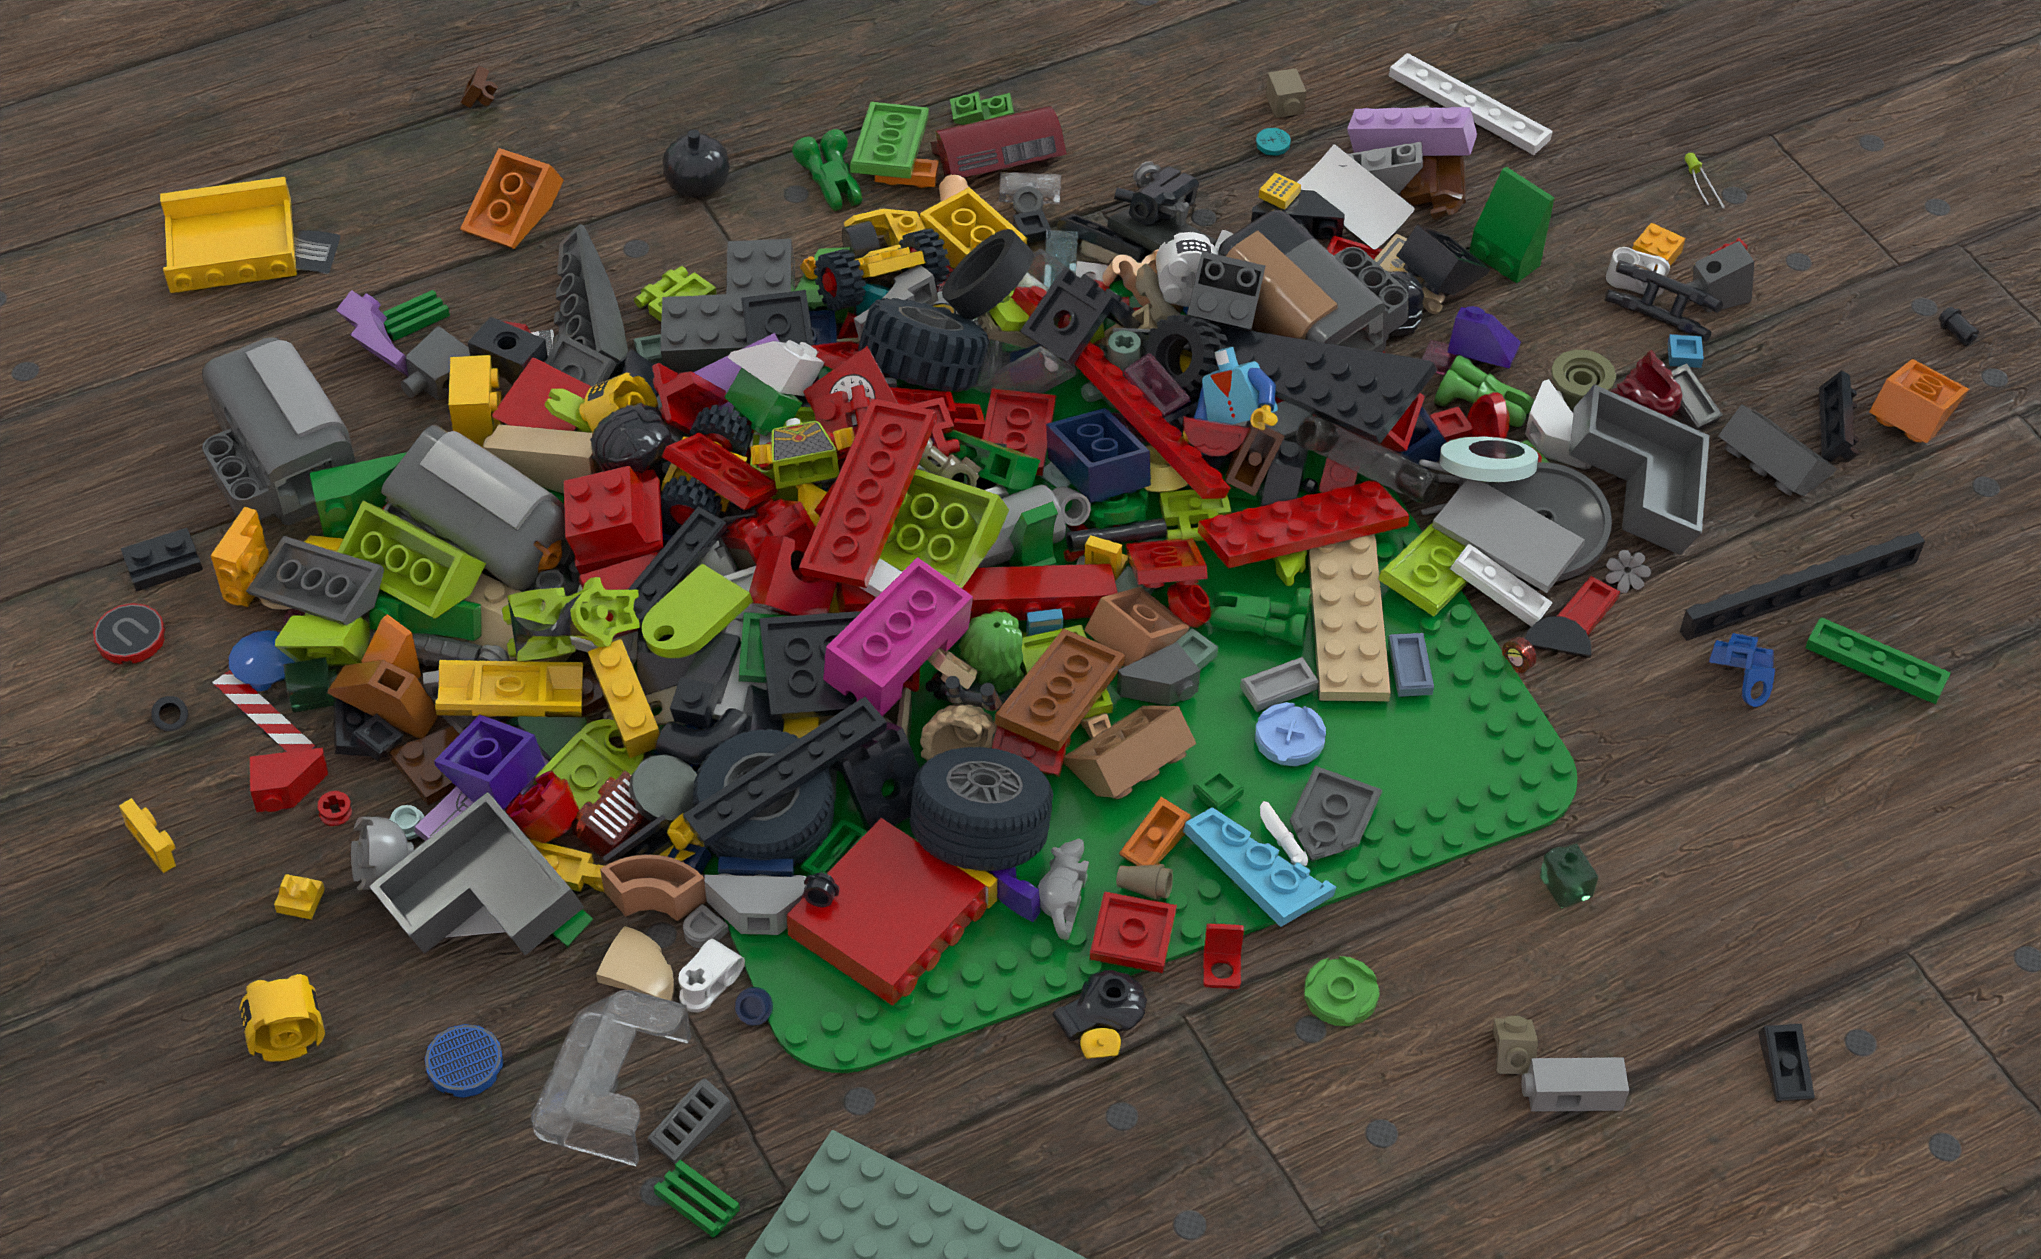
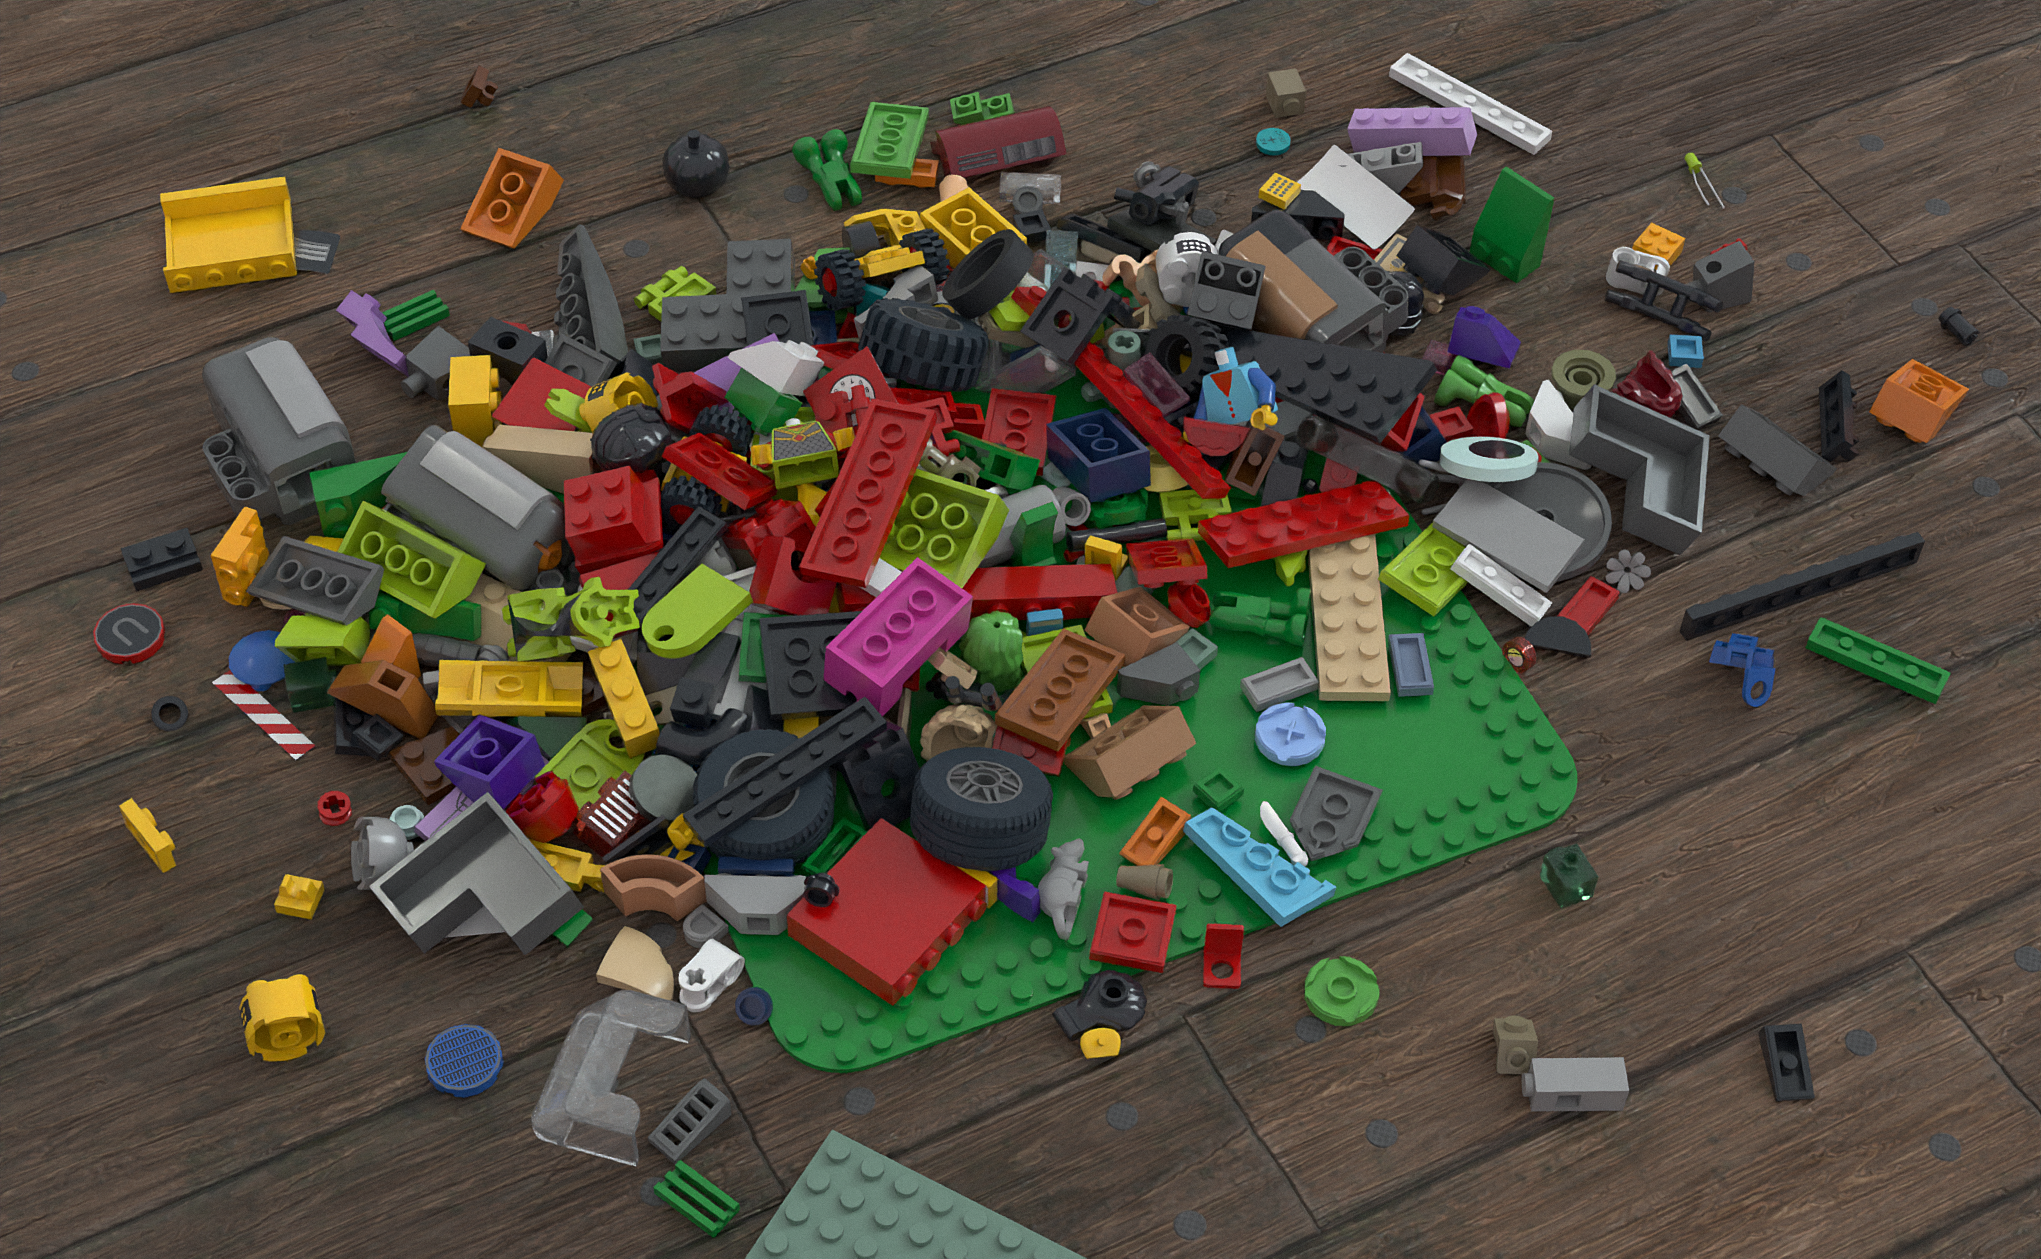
(285, 778): red slope -> none

